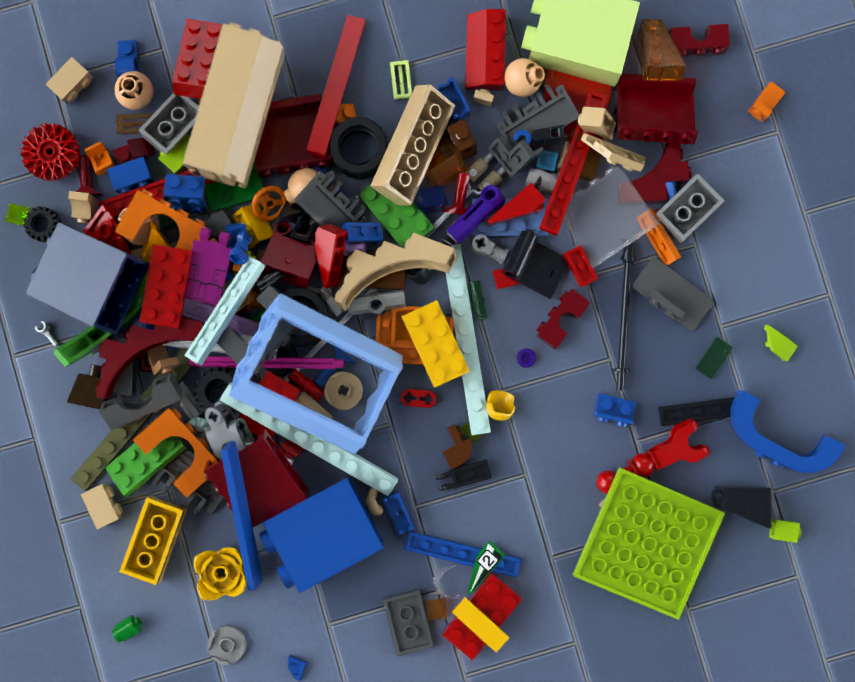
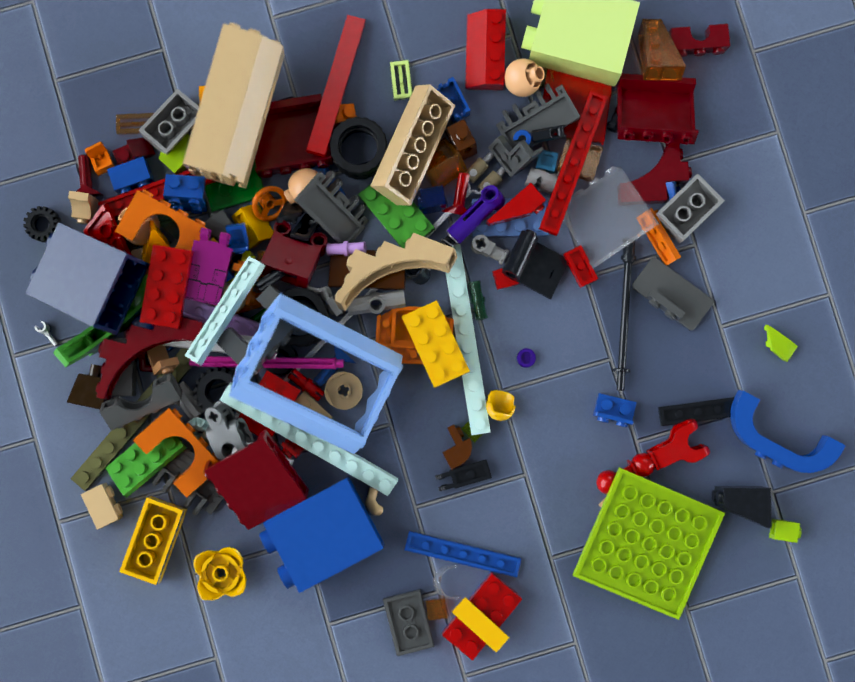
(16, 214): clear neon green plate -> none
(38, 148): red wheel -> none
(69, 80): tan brick -> none
(127, 57): blue plate -> none
(127, 629): green brick -> none
(133, 90): light nougat brick -> none
(195, 57): red brick -> none
(227, 645): light grey tile -> none
(237, 254): blue piece -> none
(241, 515): blue tile -> none
(296, 667): blue tile -> none
(329, 249): red slope -> none
(363, 232): blue hinge -> none
(398, 513): blue hinge -> none
(418, 393): red beam -> none
(483, 97): tan plate -> none
(484, 564): sticker -> none
(571, 304): dark red arch -> none
(597, 122): tan arch -> none
(615, 154): tan wing -> none
(713, 358): clear green tile -> none
(766, 102): orange bracket -> none

